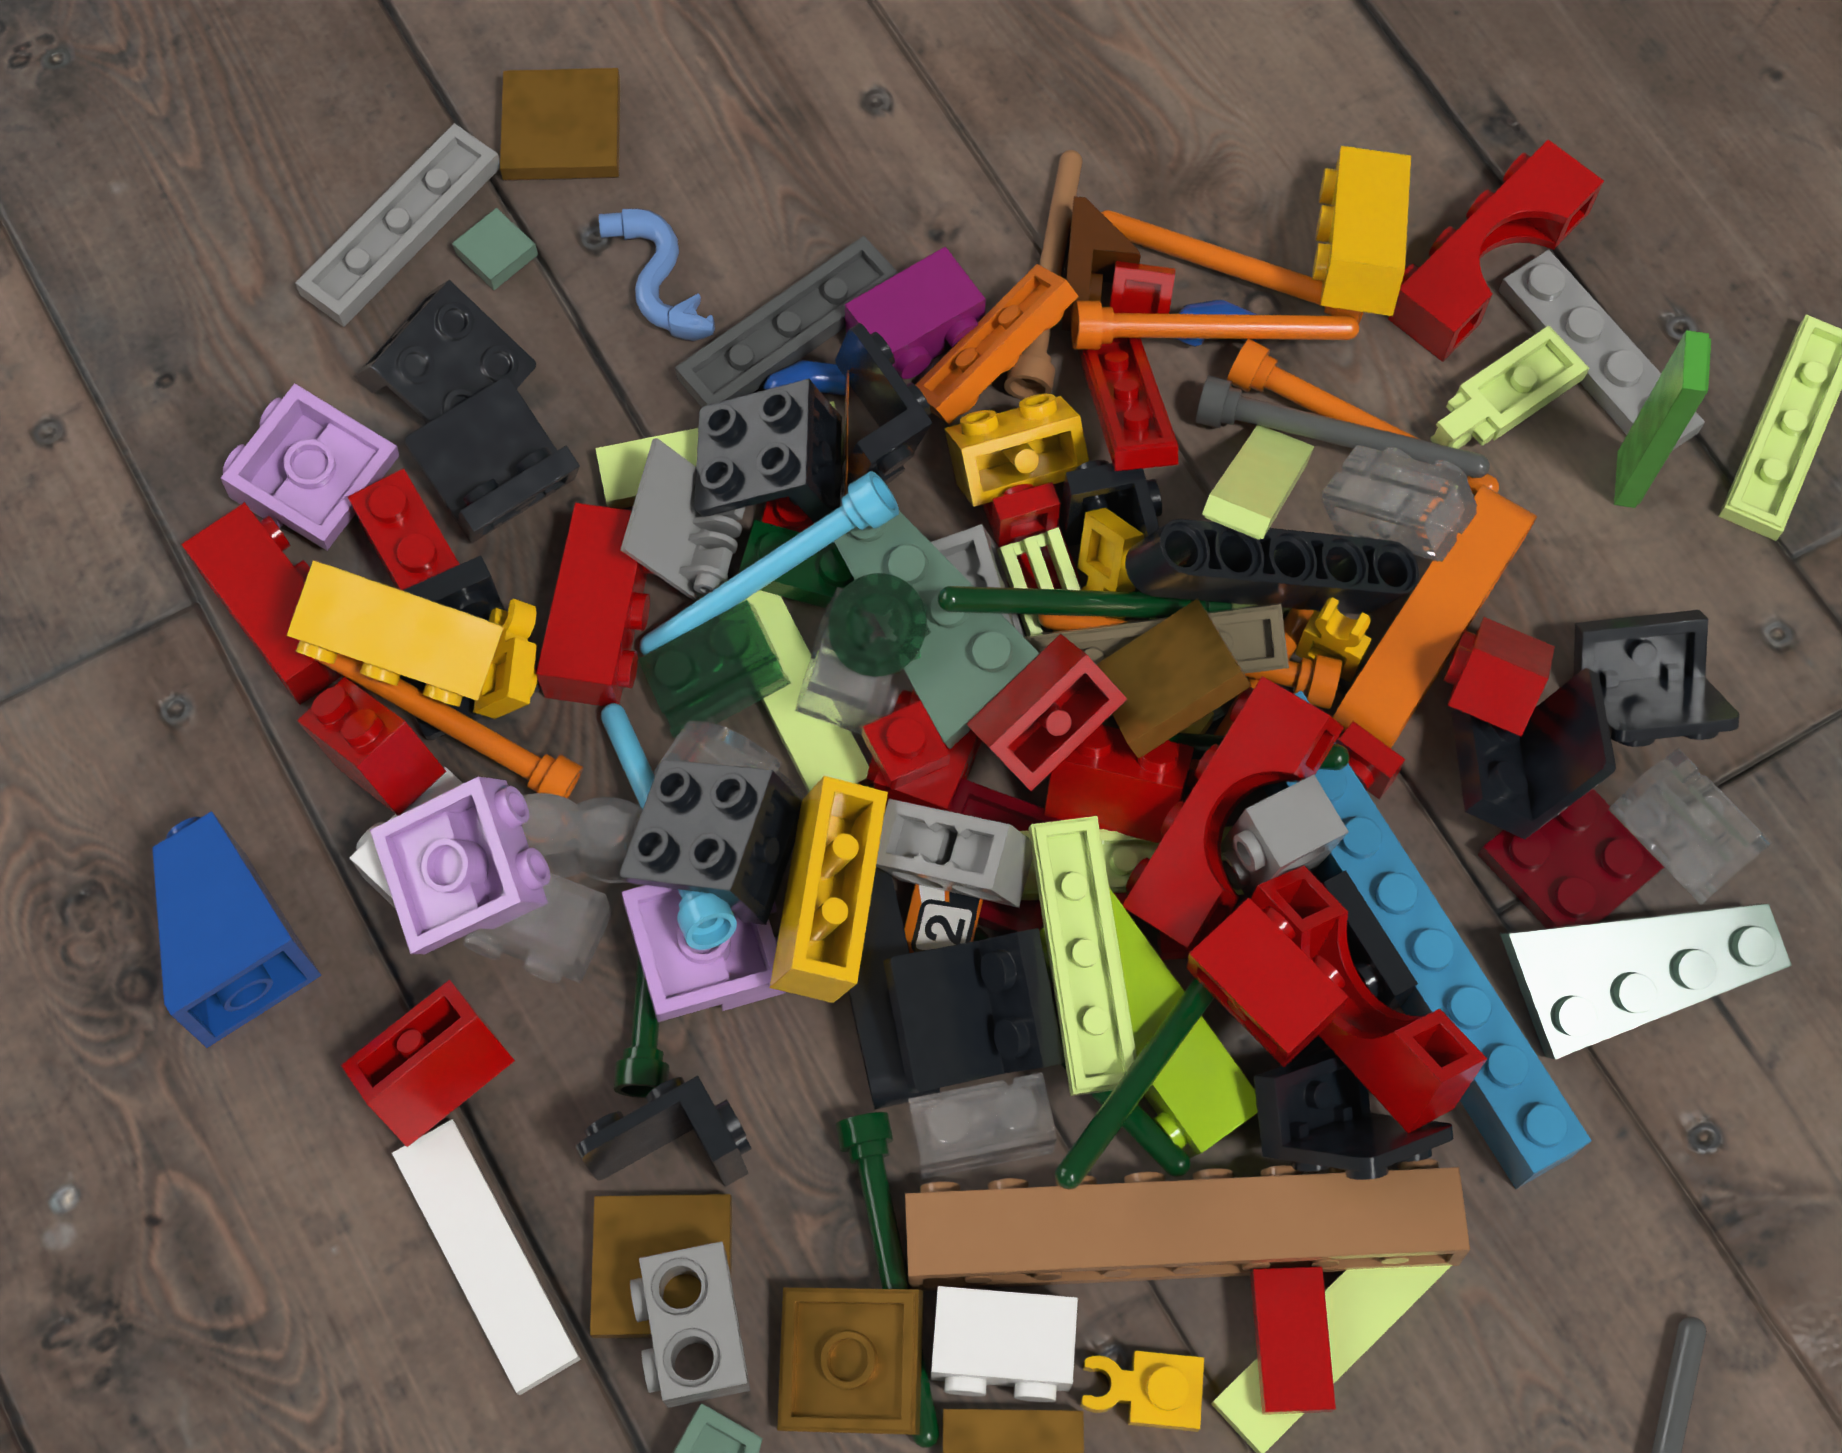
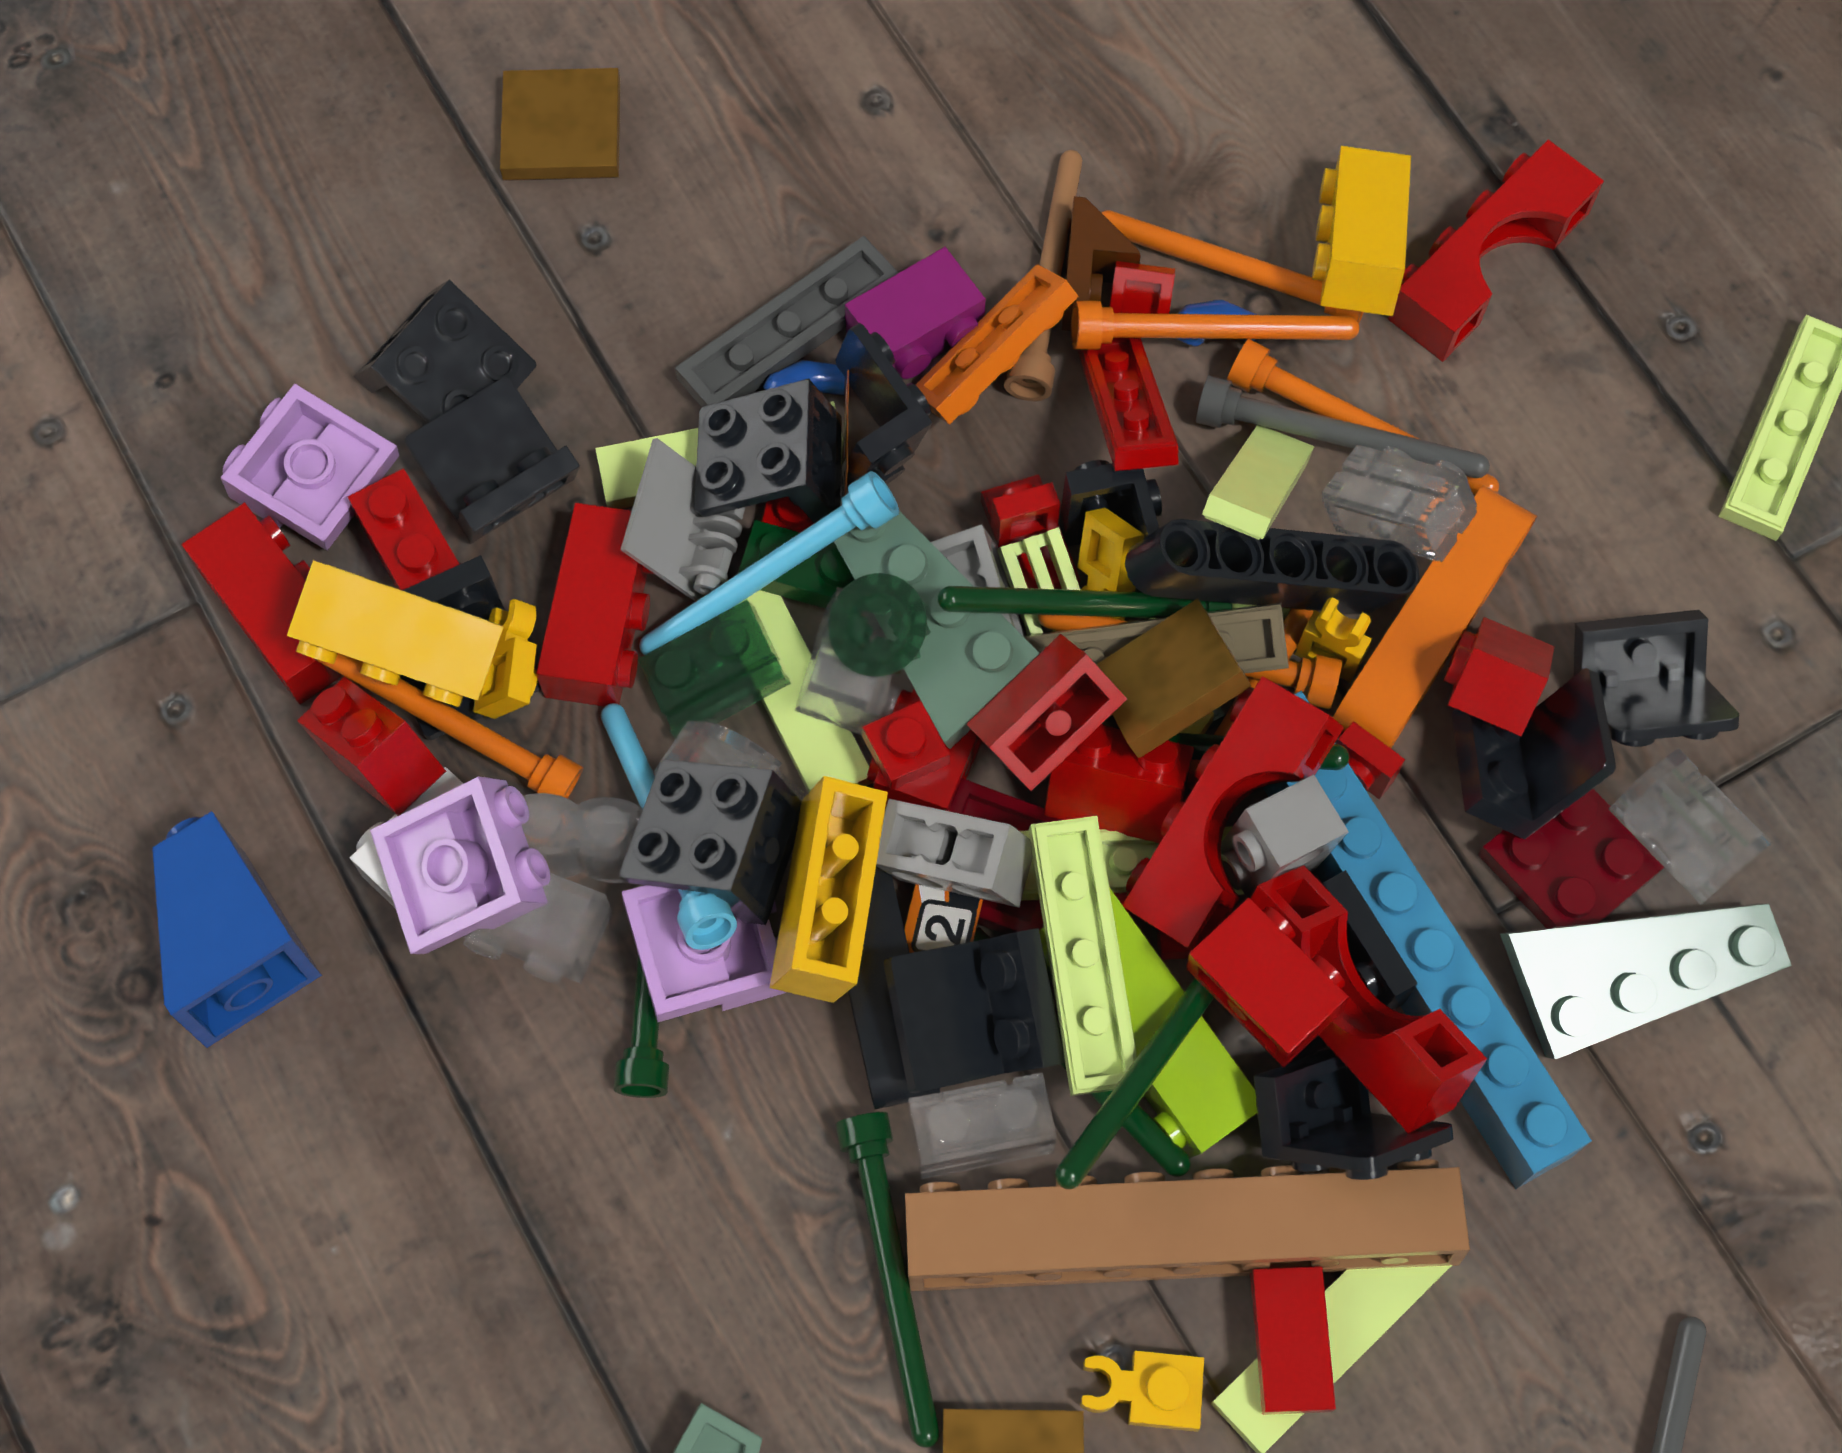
(398, 225): light grey plate -> none
(427, 1063): red brick -> none
(486, 1257): white tile -> none
(495, 249): sand green tile -> none
(644, 1227): pearl gold tile -> none
(670, 1113): black bracket -> none
(682, 318): medium blue animal -> none
(707, 1322): light grey brick -> none
(851, 1360): pearl gold tile -> none
(1004, 1342): white brick -> none
(1016, 447): yellow brick -> none
(1510, 390): yellowish green hinge -> none
(1618, 372): light grey plate -> none
(1663, 418): bright green tile -> none

